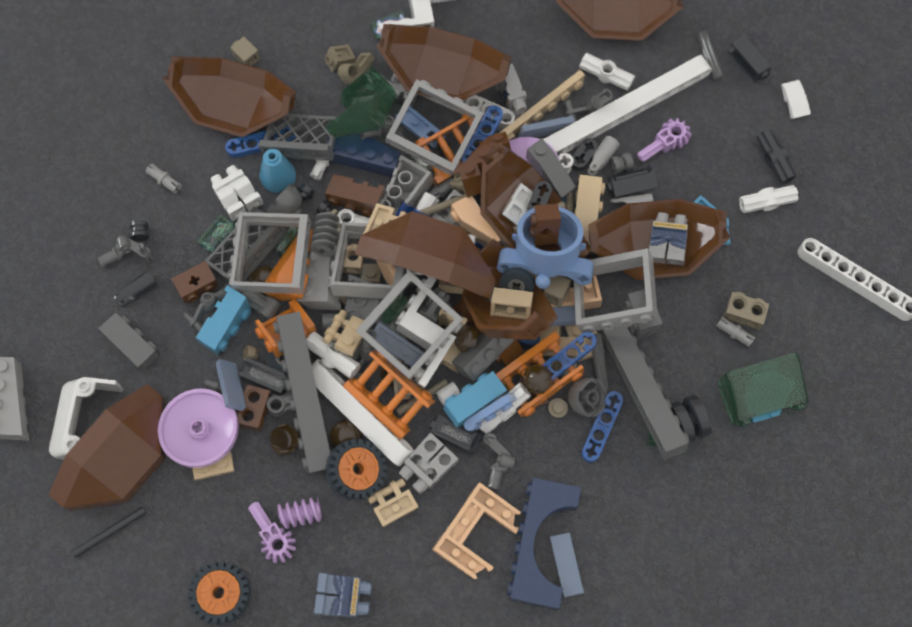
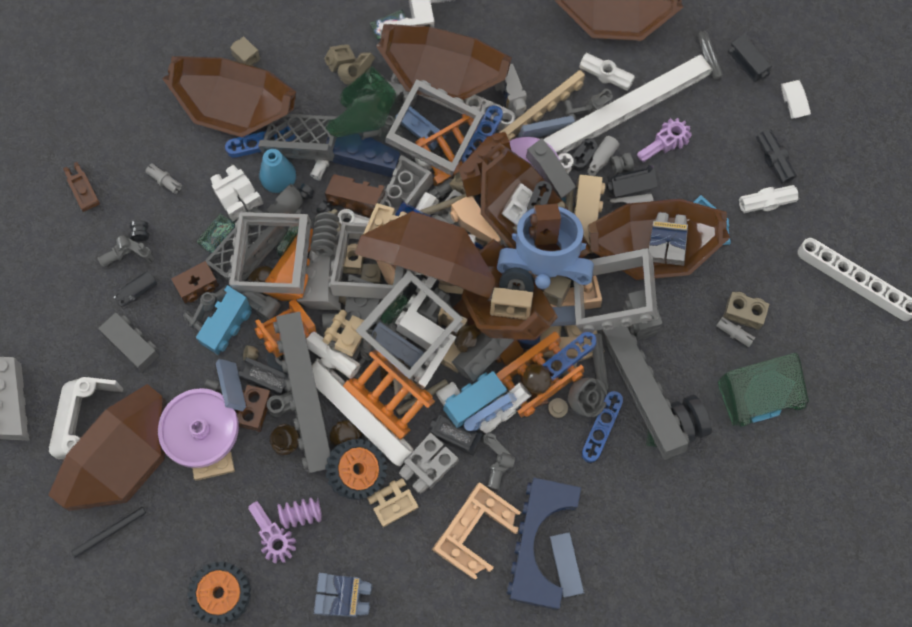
(81, 188): none -> reddish brown hinge

